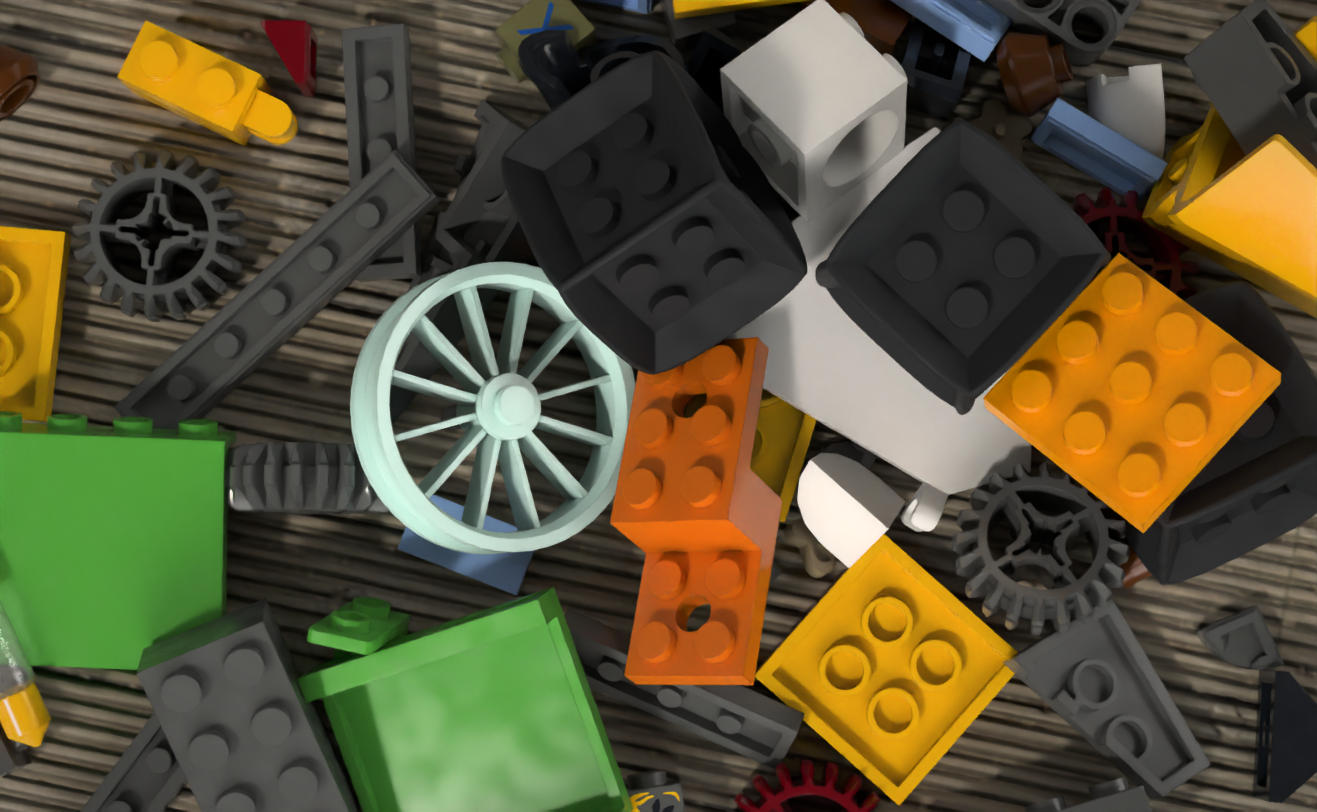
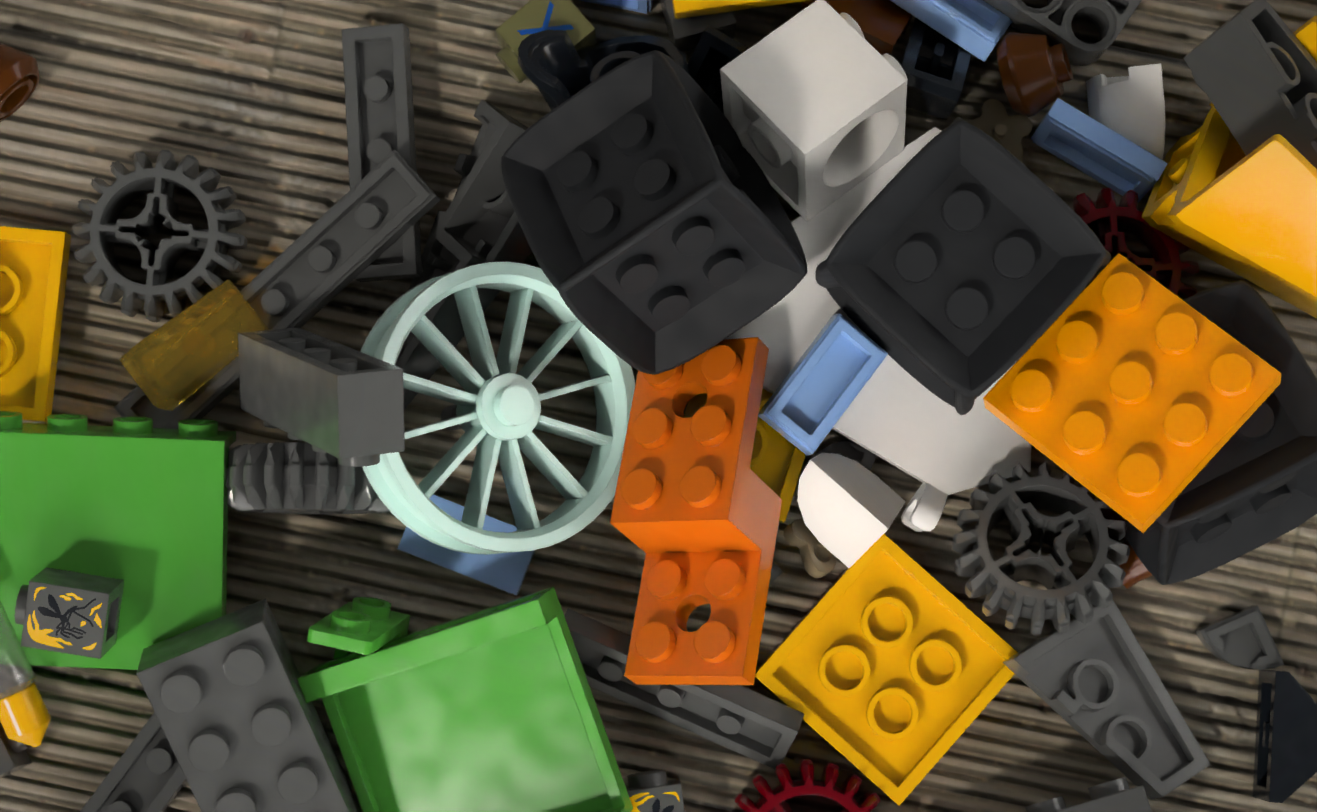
(70, 612): none -> dark grey brick
(191, 346): none -> clear yellow slope
(205, 88): yellow brick -> none
(298, 50): dark red slope -> none
(323, 394): none -> dark grey brick
(822, 384): none -> light blue tile

